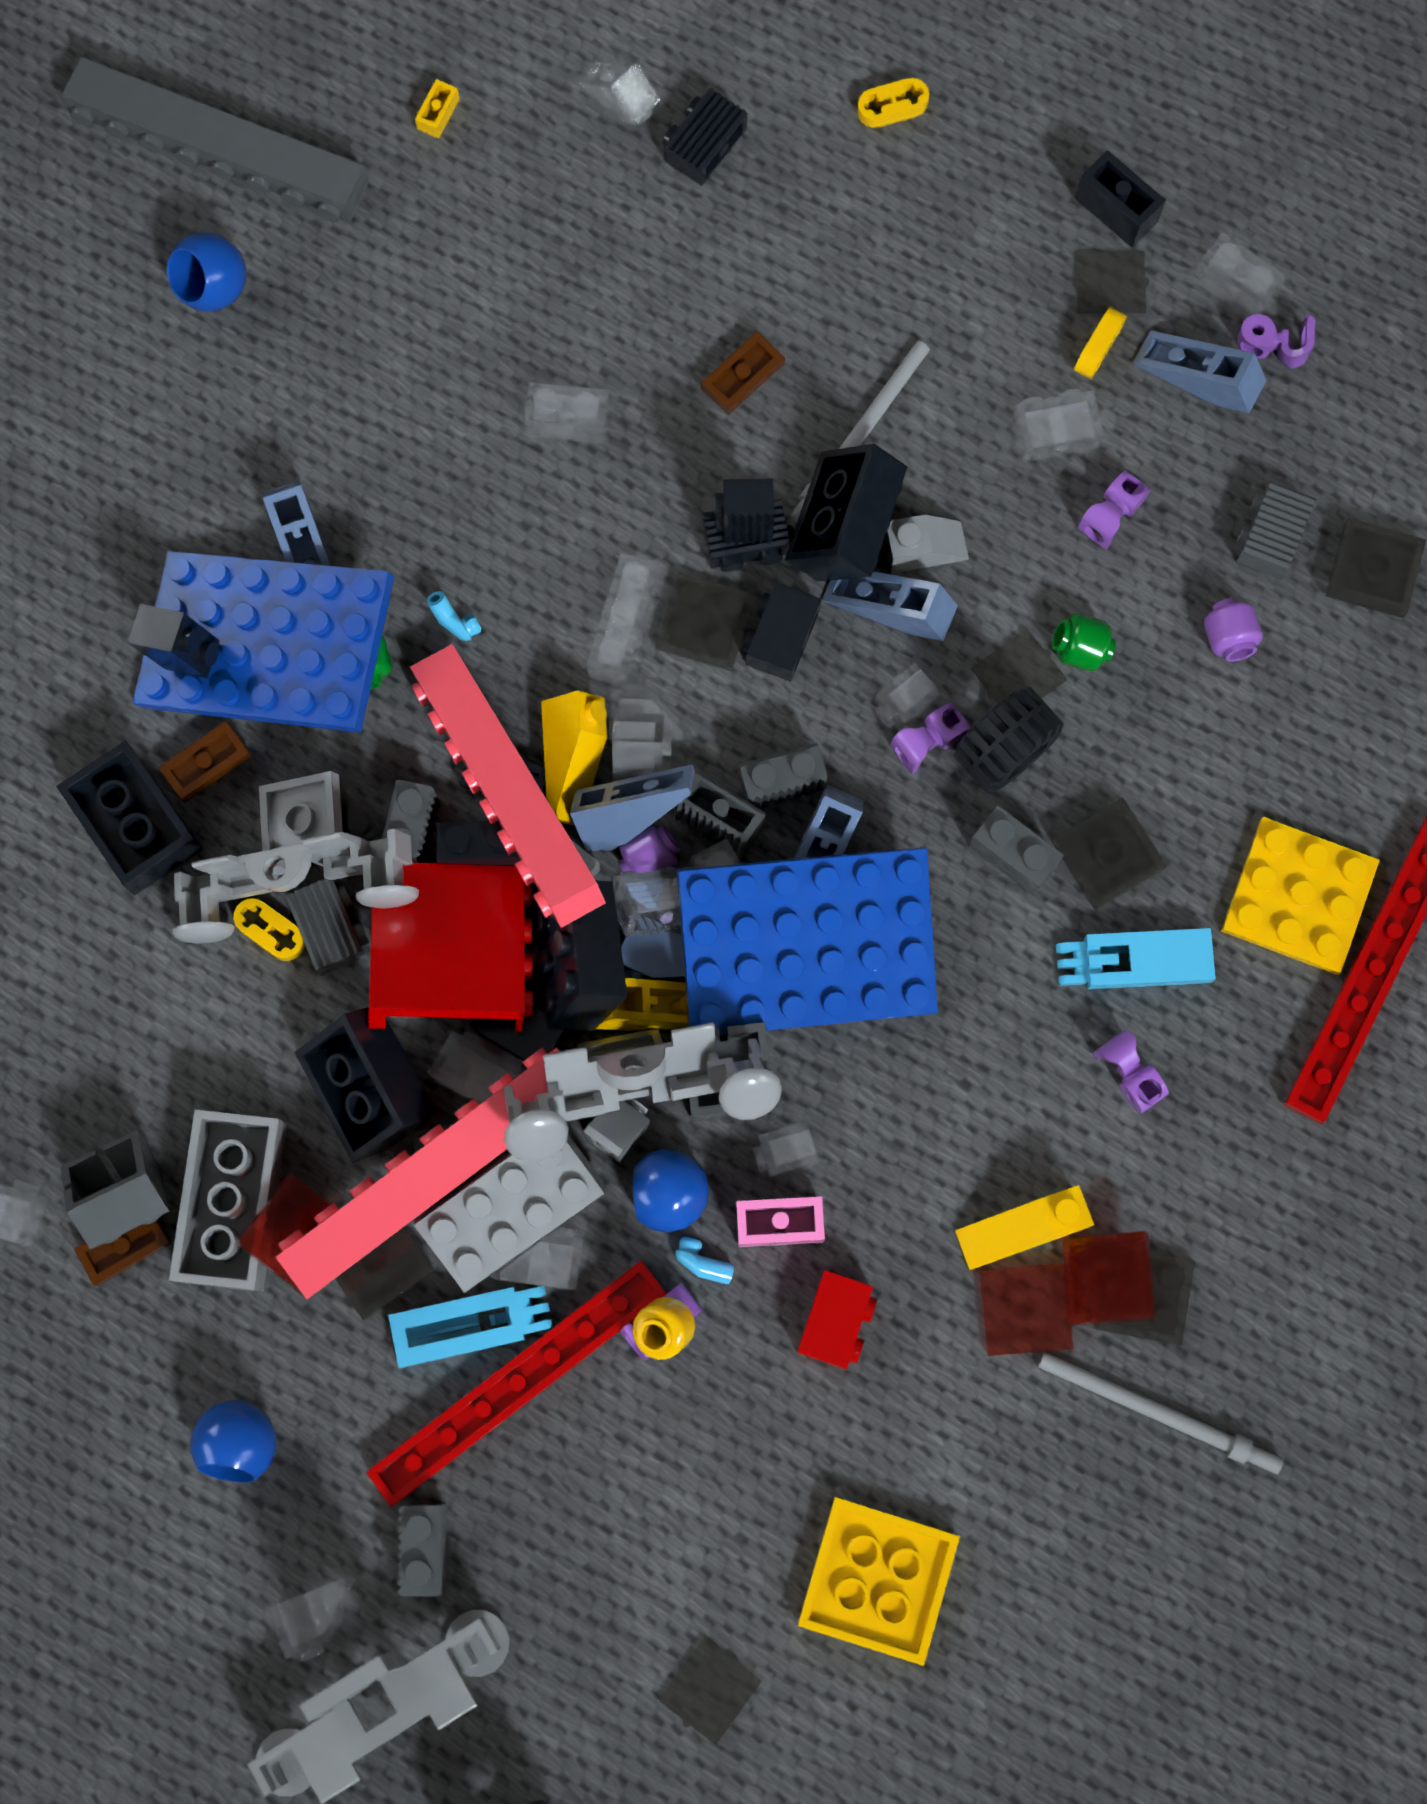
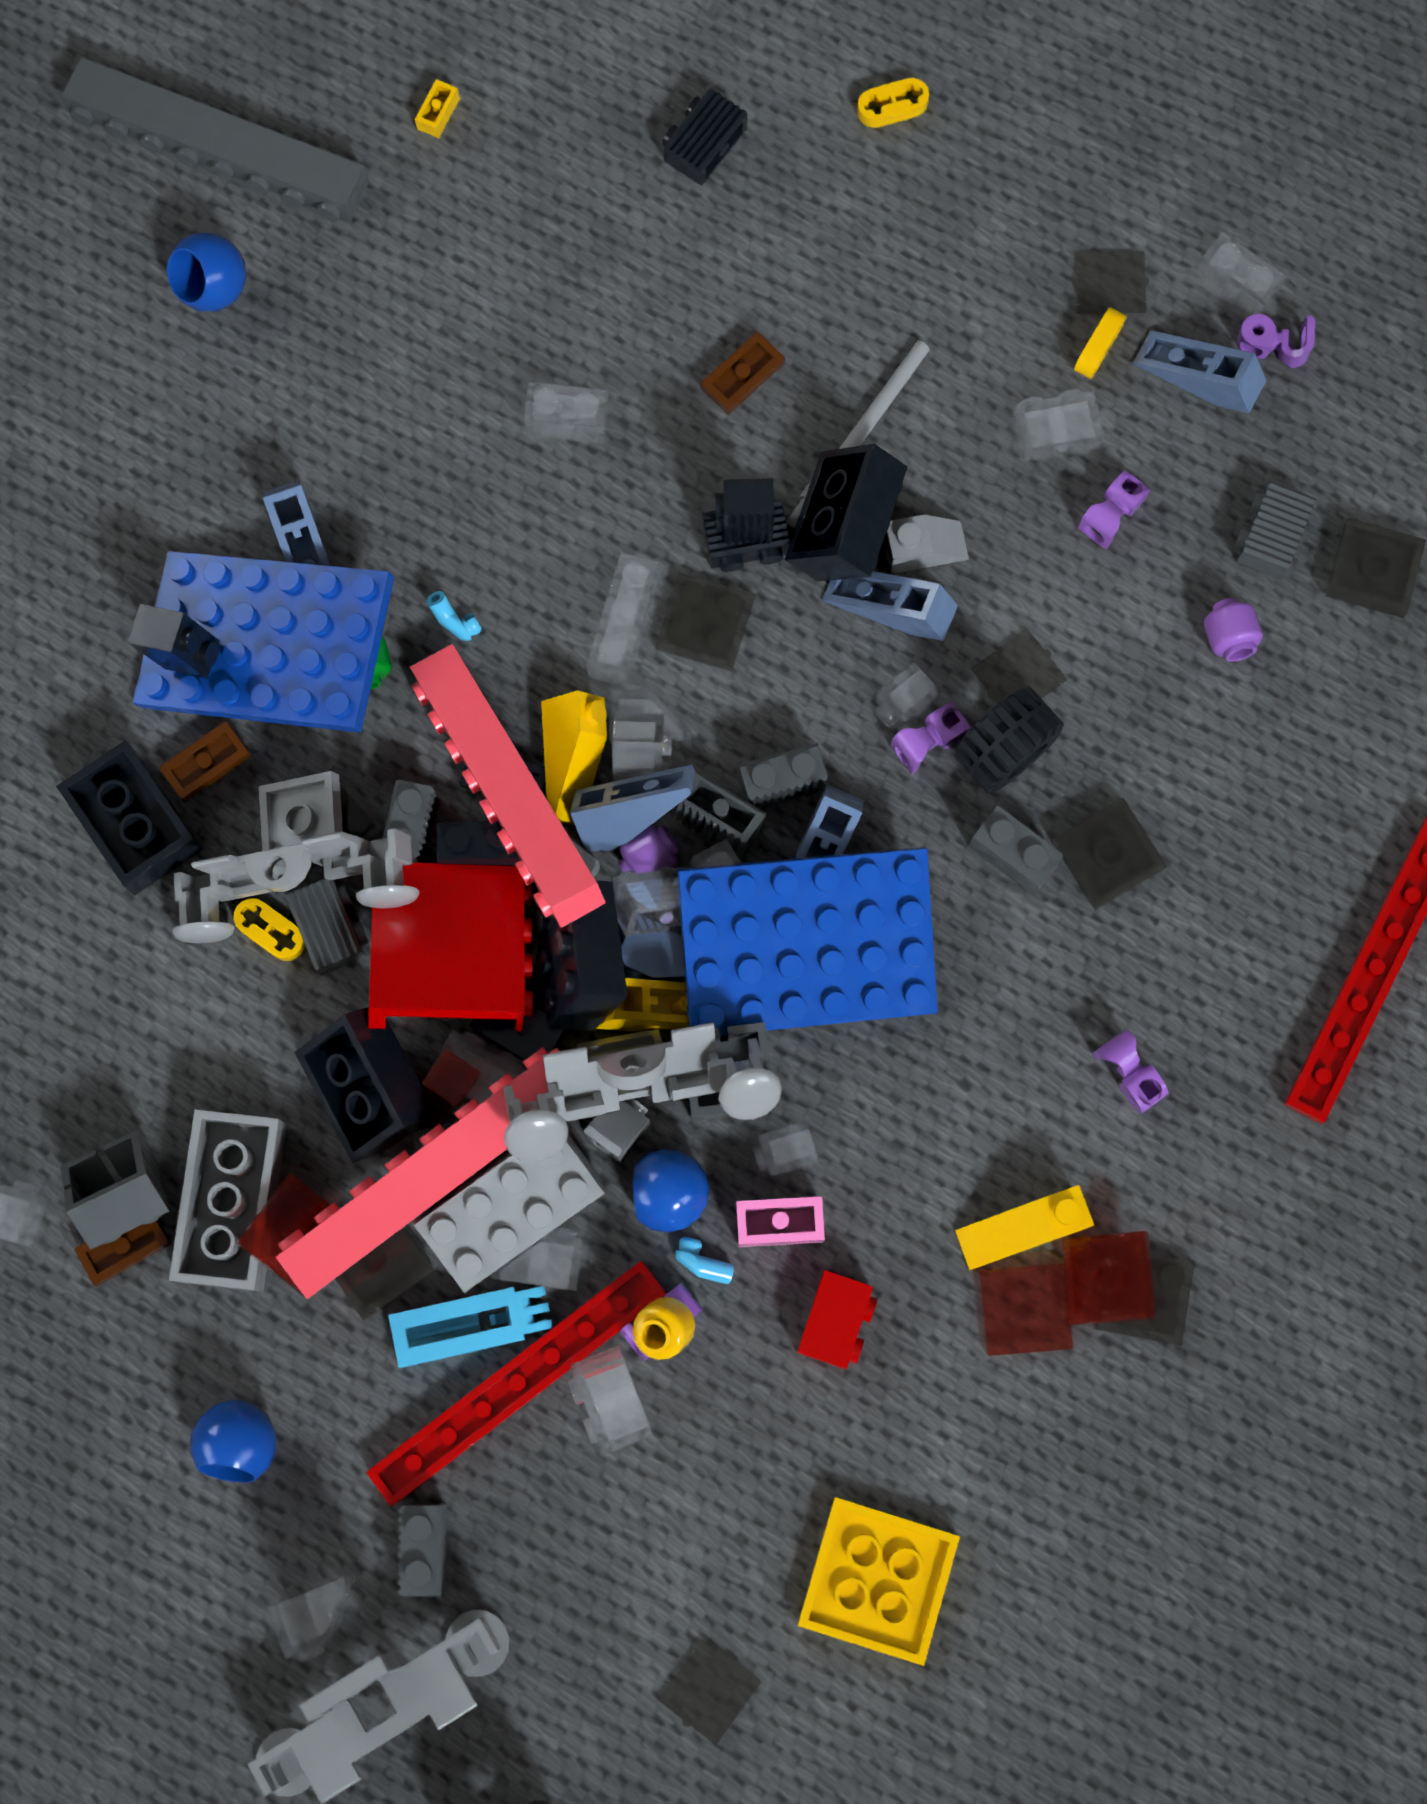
(451, 1078): none -> clear red tile
(610, 1400): none -> clear brick
(619, 89): clear slope -> none
(782, 631): black brick -> none
(1083, 642): green head -> none
(1119, 198): black brick -> none
(1154, 959): medium azure hinge -> none
(1237, 1446): light grey bar -> none
(1300, 895): yellow plate -> none

